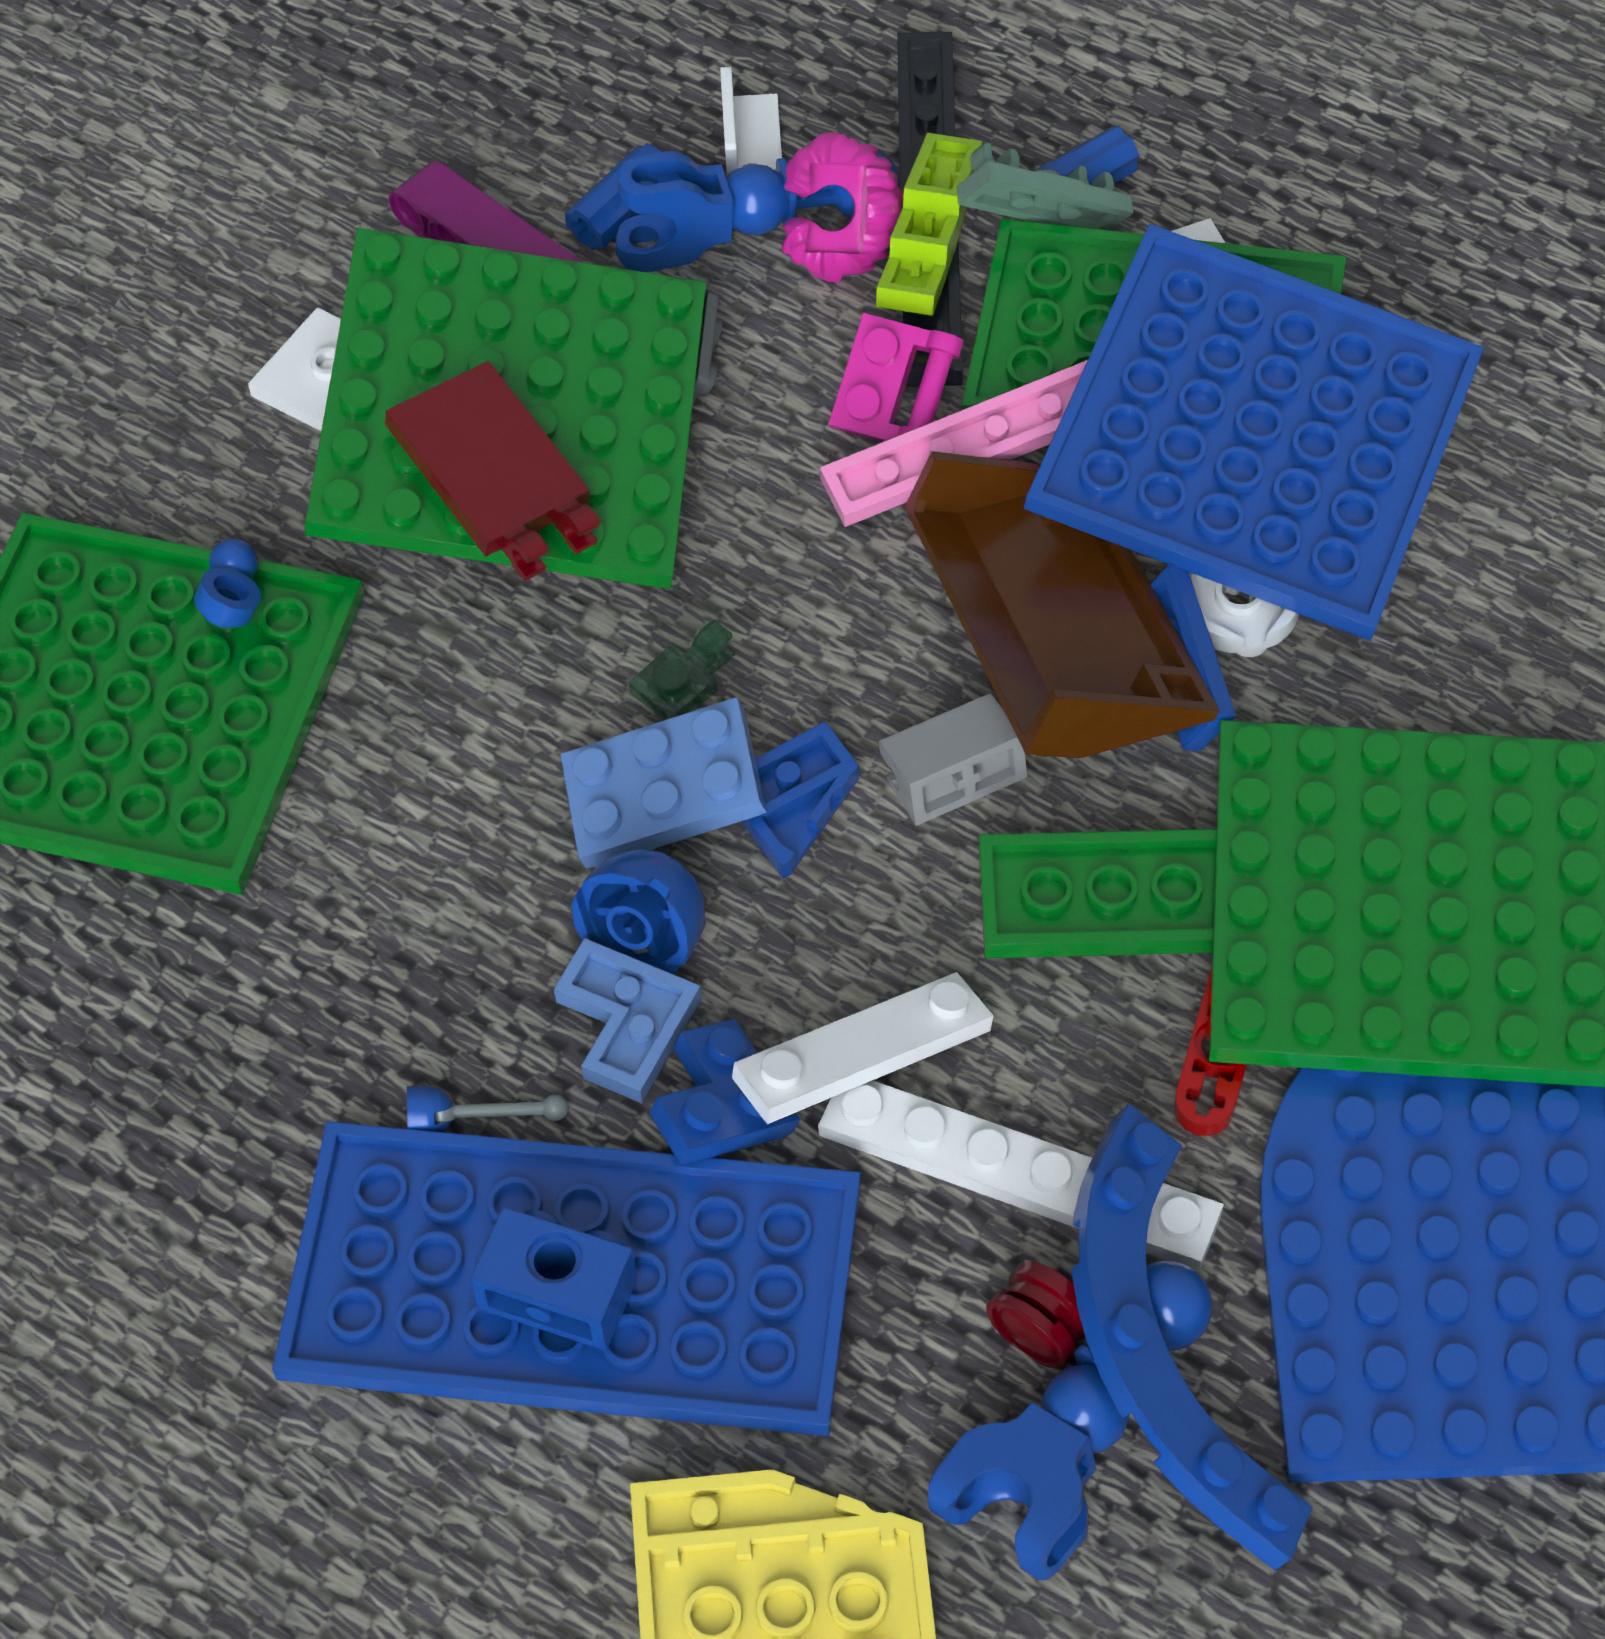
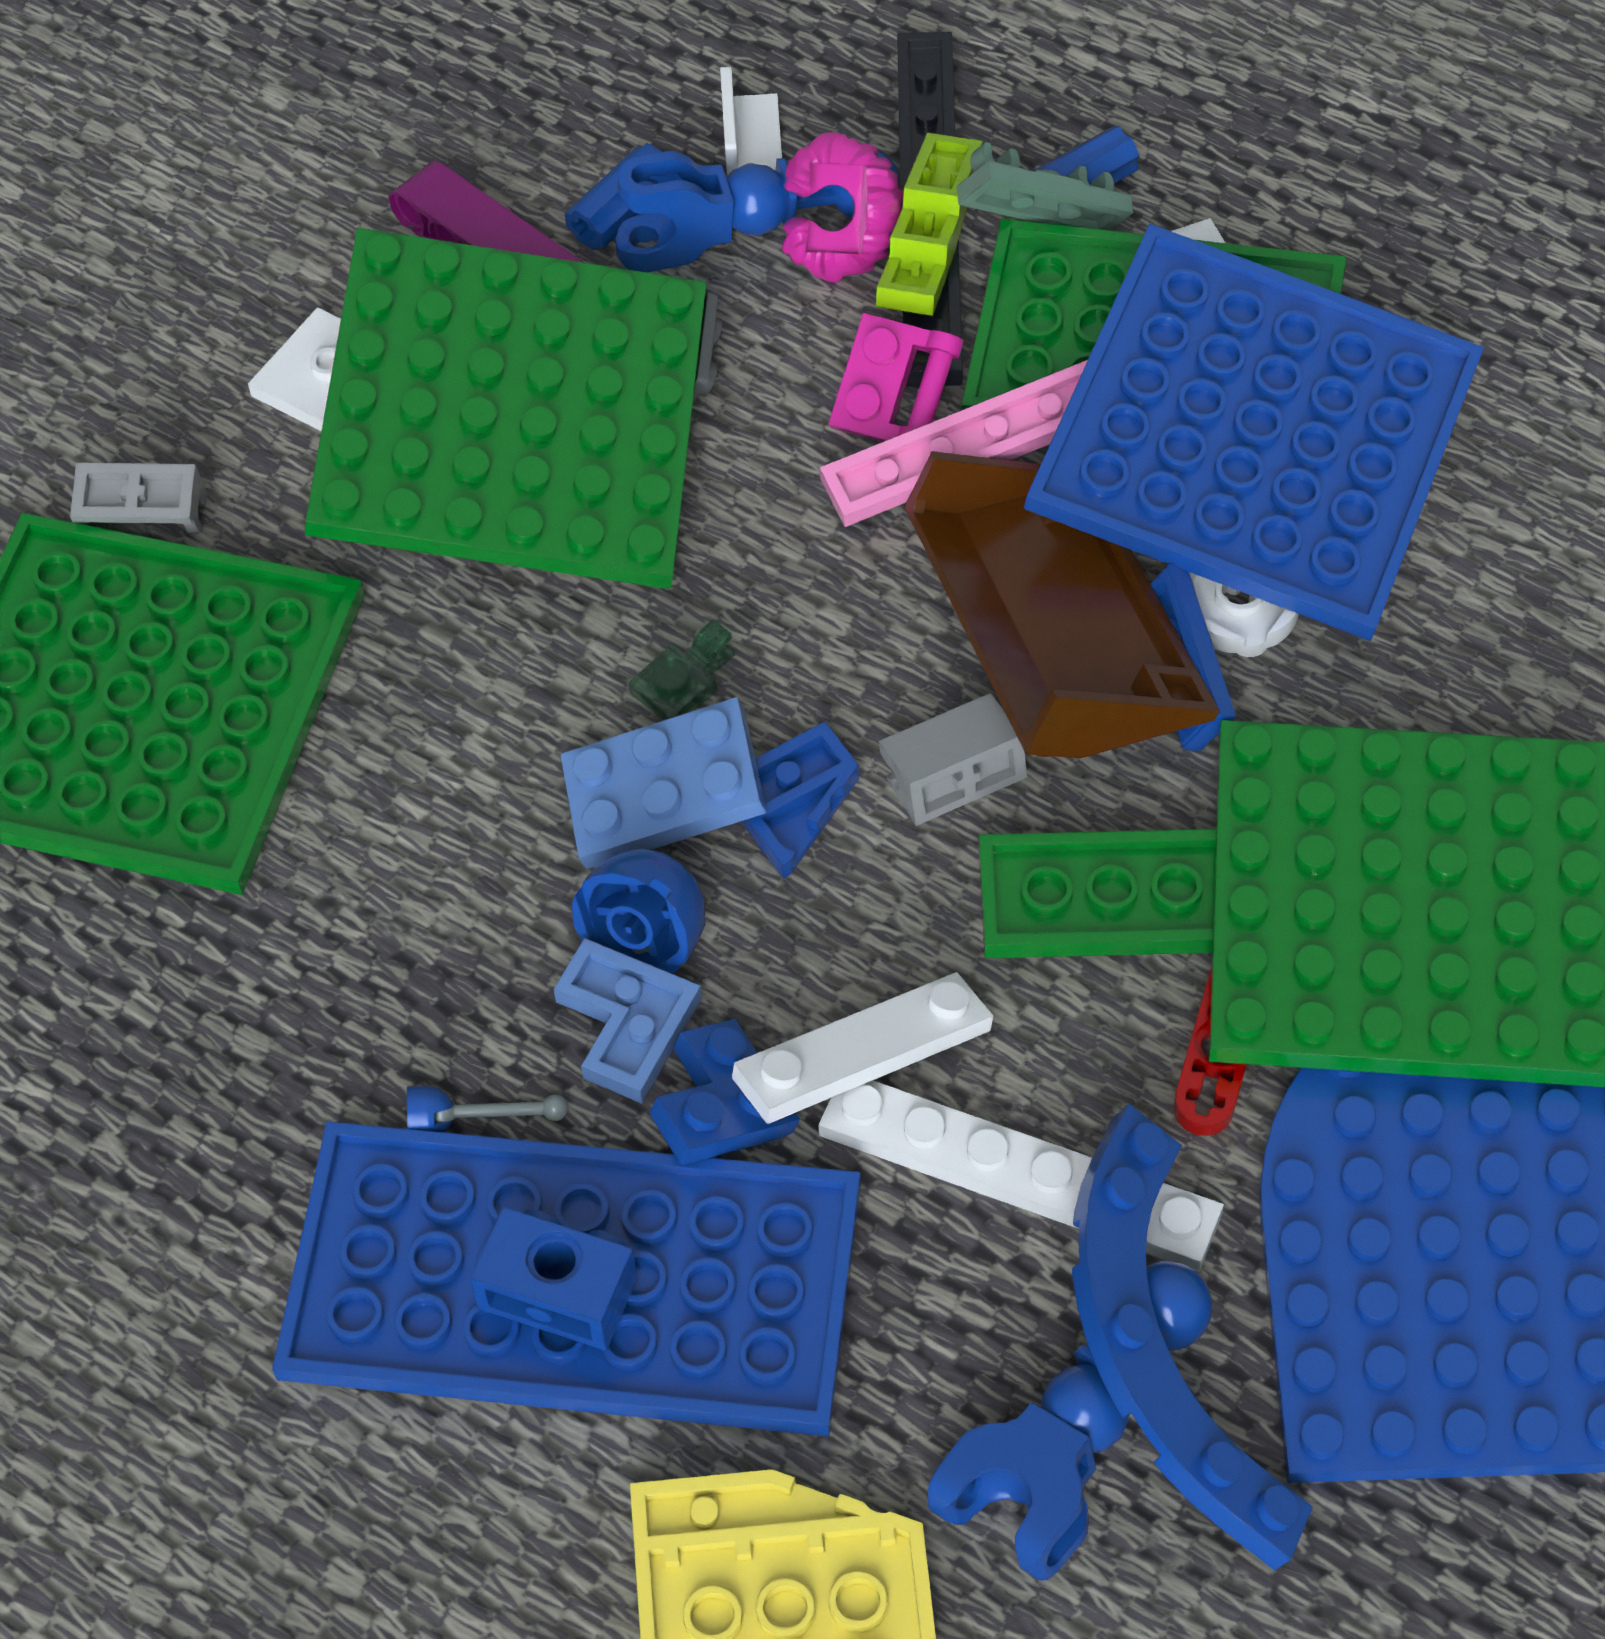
(138, 494): none -> light grey hinge
(227, 590): blue plate -> none
(494, 467): dark red tile -> none
(1038, 1314): dark red wheel -> none

